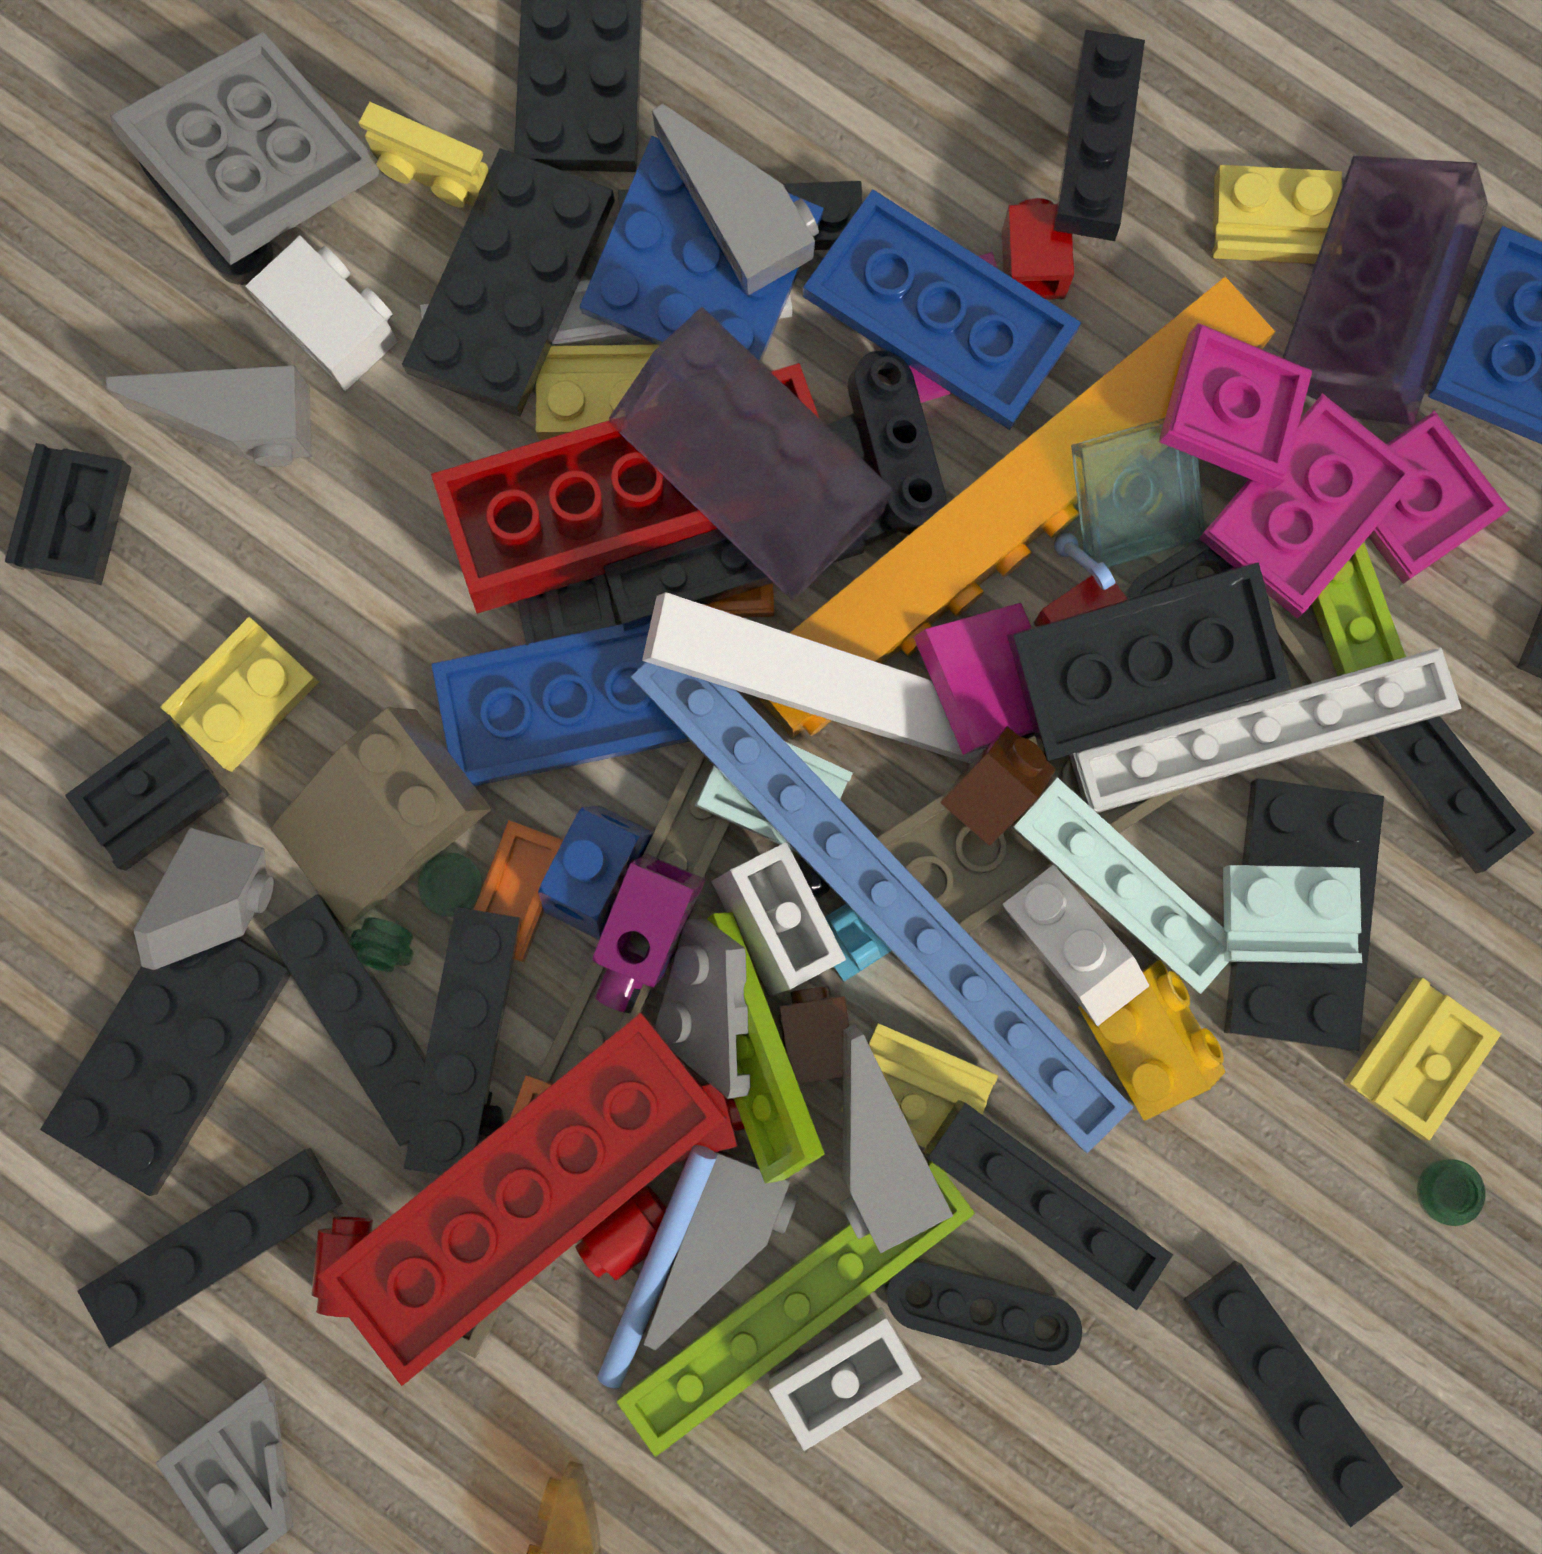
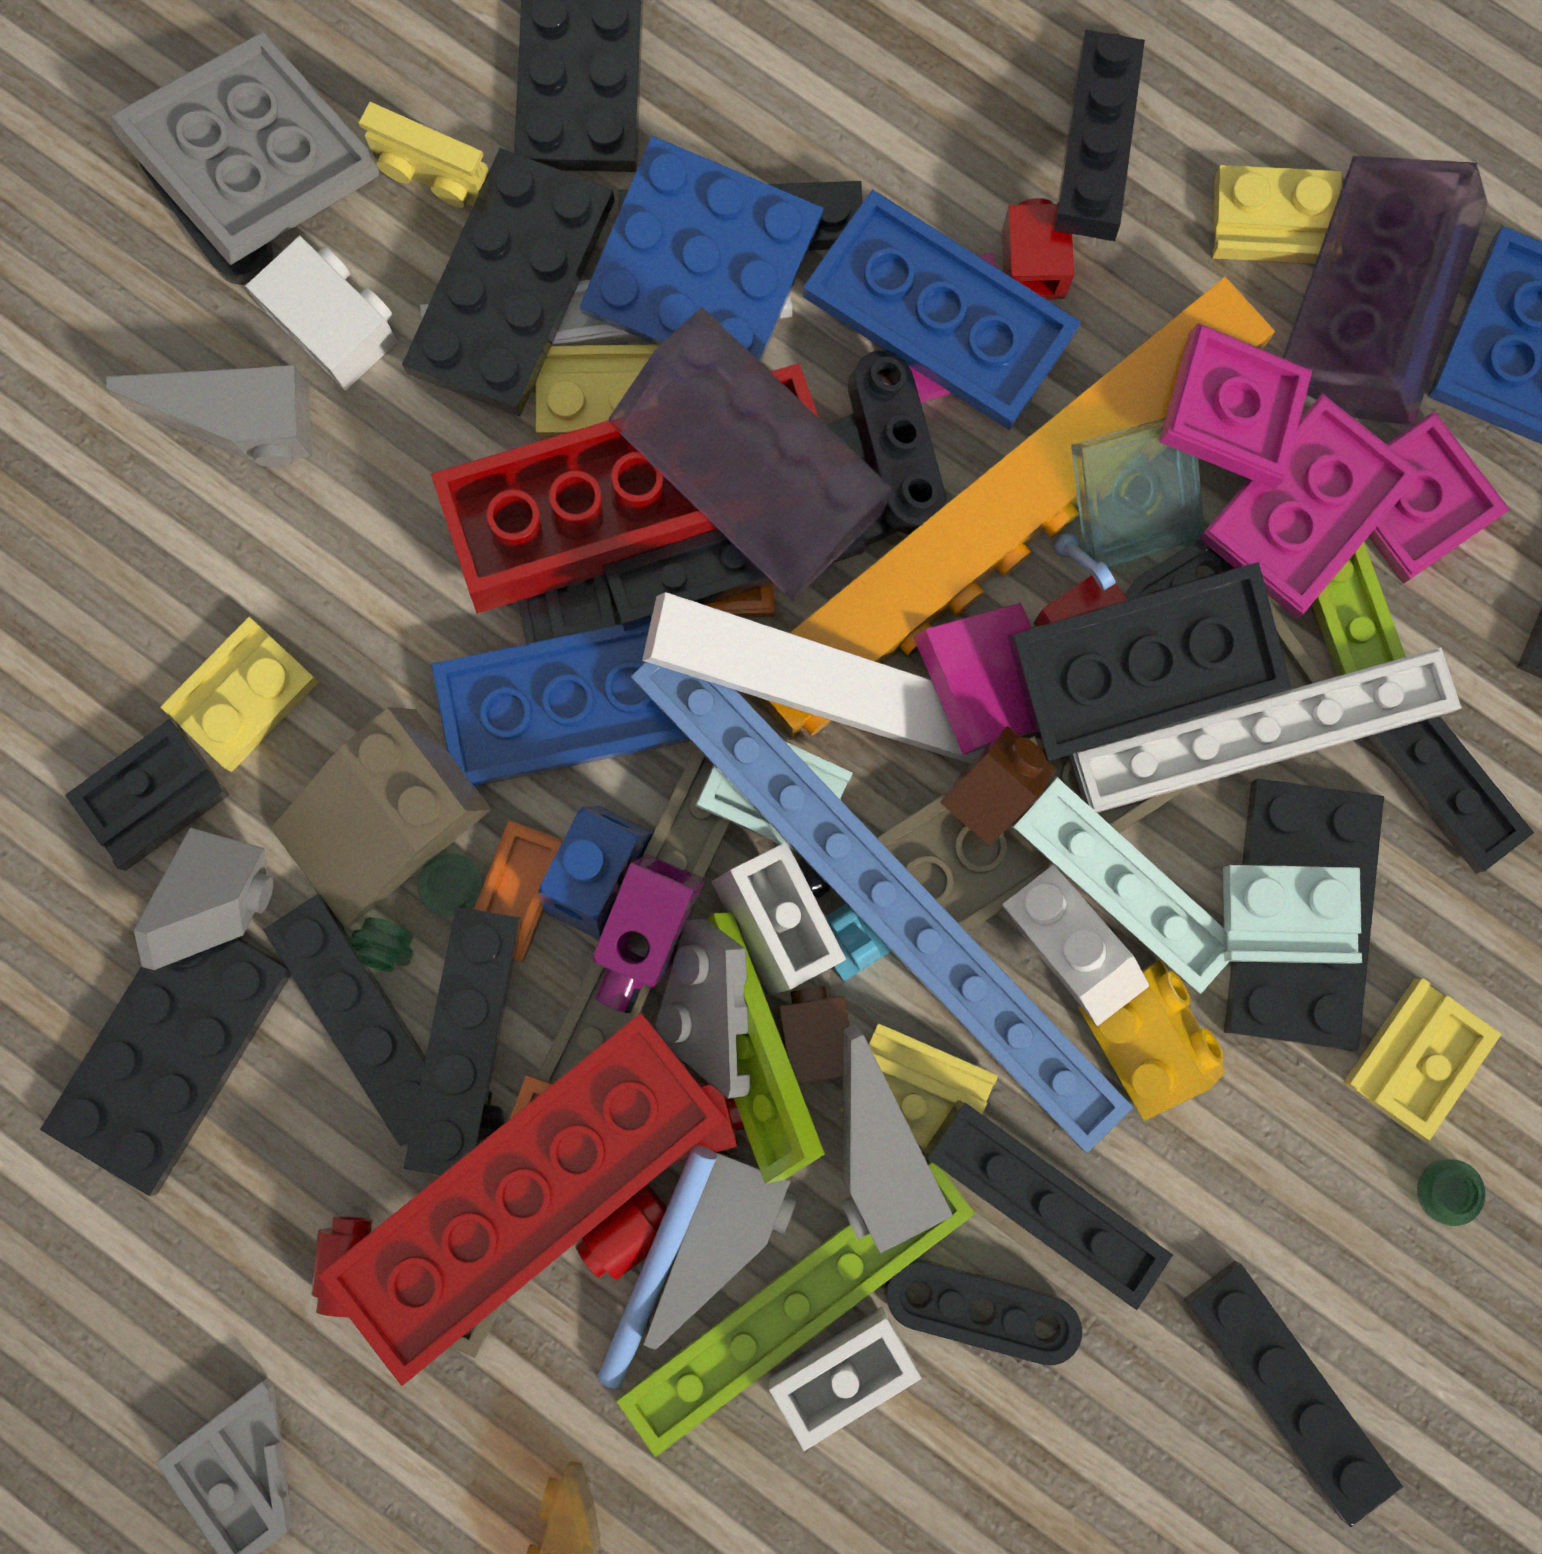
(68, 514): black plate -> none
(209, 1247): black plate -> none
(742, 205): light grey slope -> none

